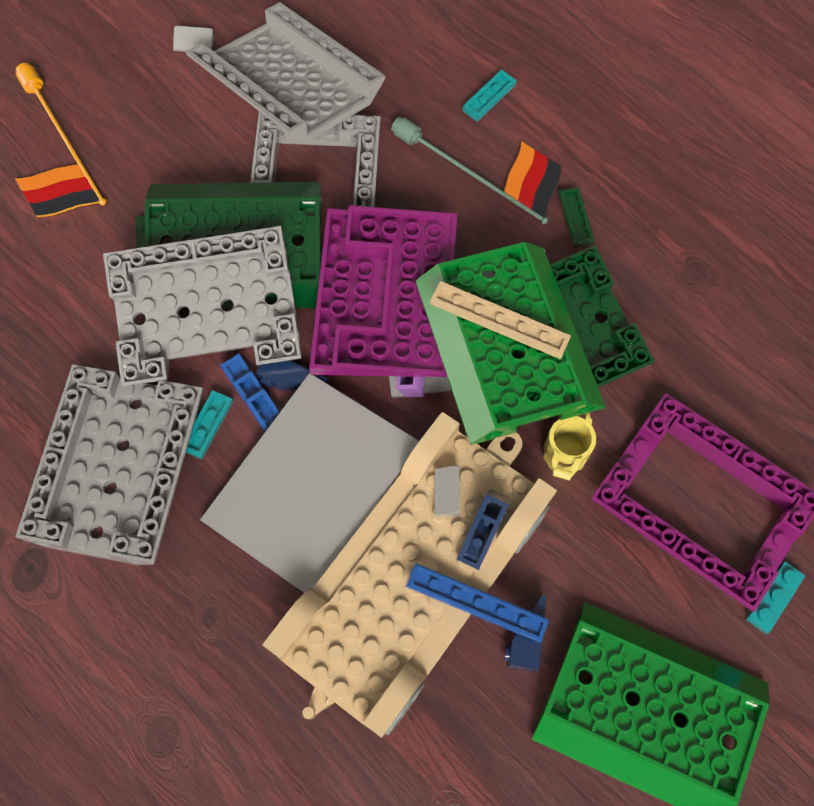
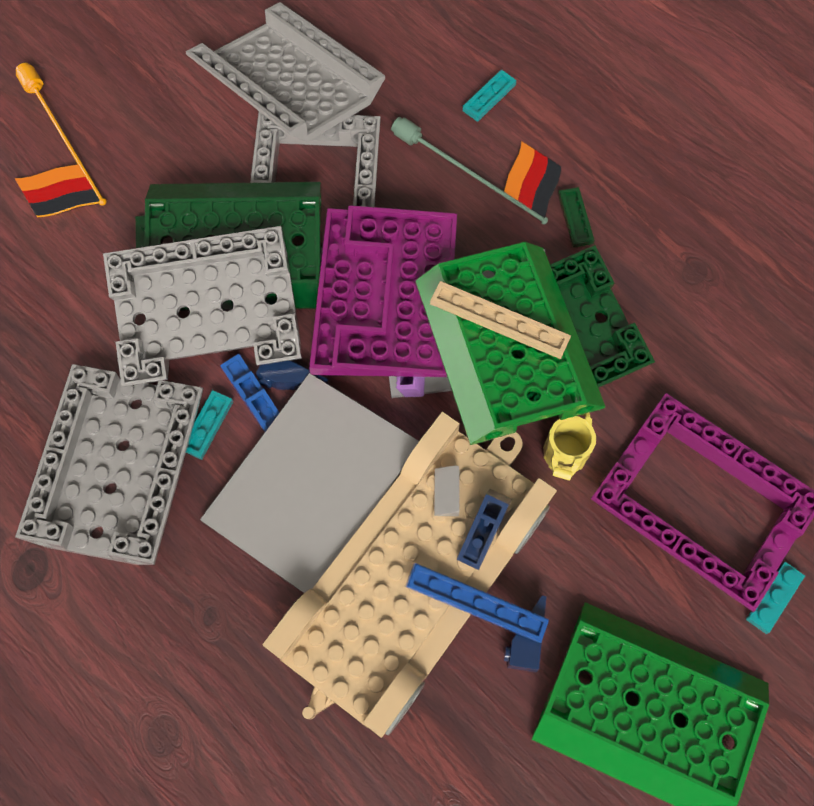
(189, 37): light grey slope -> none

